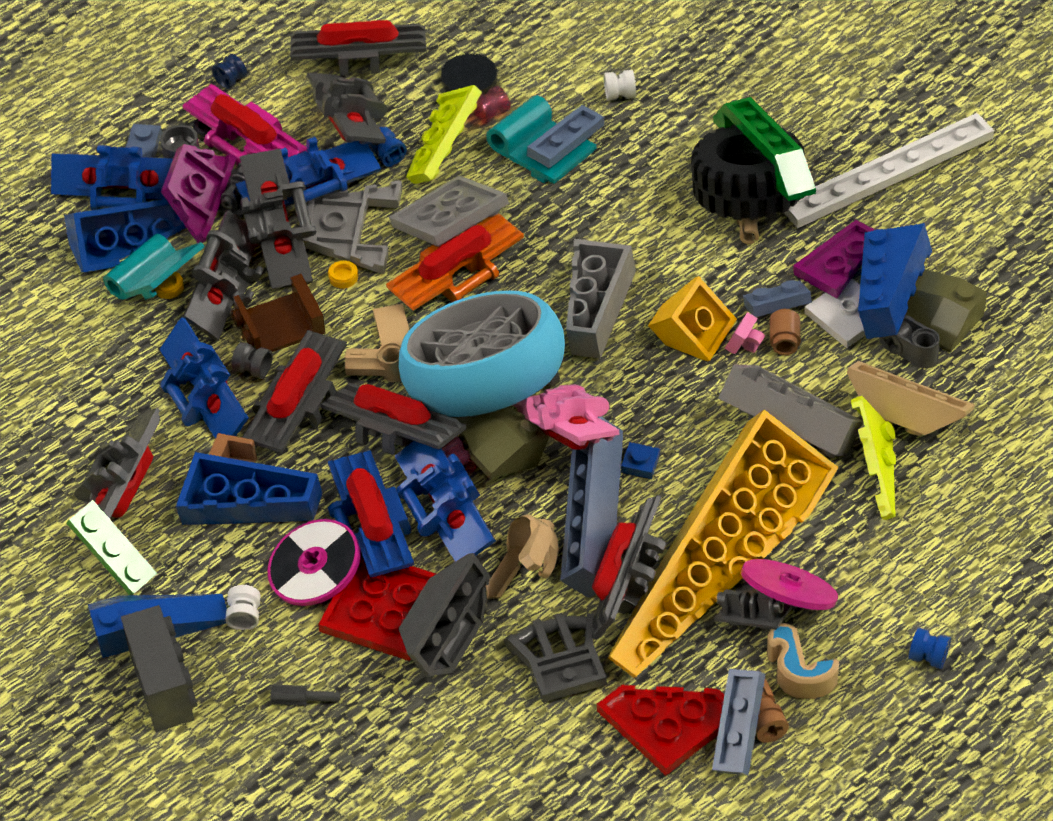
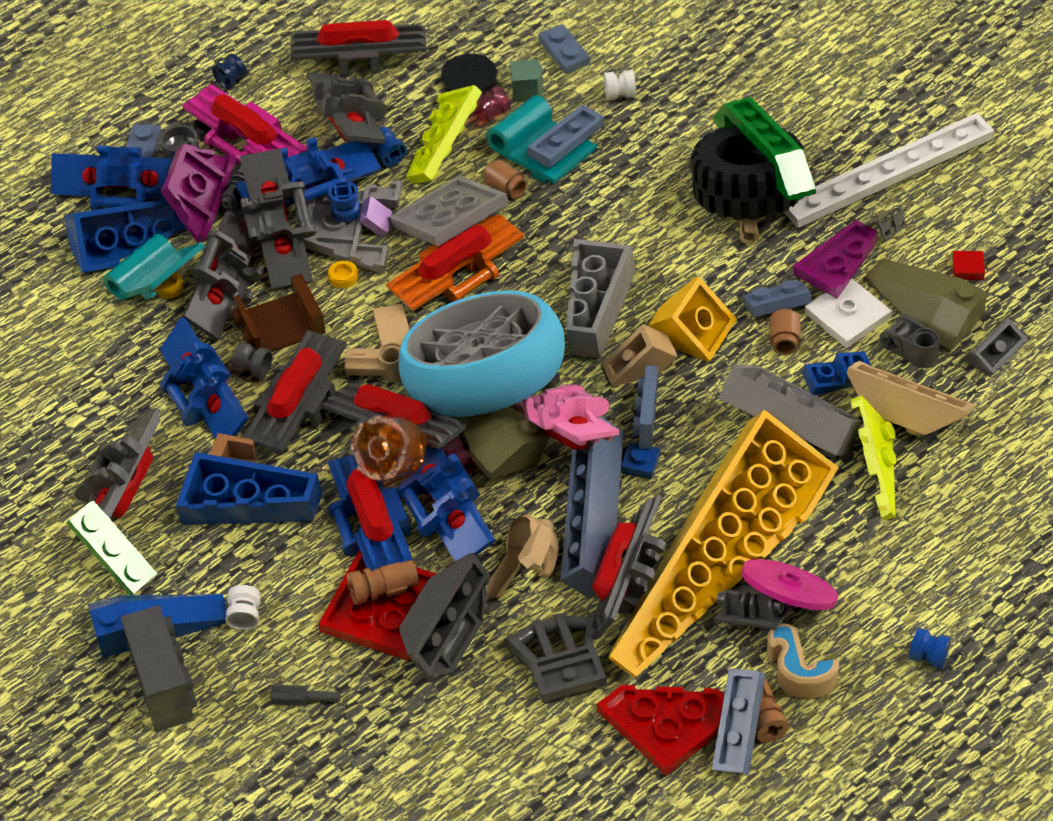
(307, 584): piece -> none
(344, 201): none -> blue wheel
(375, 216): none -> lavender tile
(386, 580): none -> medium nougat axle
(388, 447): none -> clear orange brick
(505, 178): none -> medium nougat brick
(526, 79): none -> sand green piece
(564, 48): none -> sand blue plate
(642, 348): none -> tan slope
(646, 407): none -> sand blue plate
(745, 336): bright pink tile -> none
(832, 375): none -> blue slope
(885, 226): none -> dark grey piece
(888, 276): blue wedge -> none
(968, 265): none -> red tile
(996, 347): none -> dark grey slope

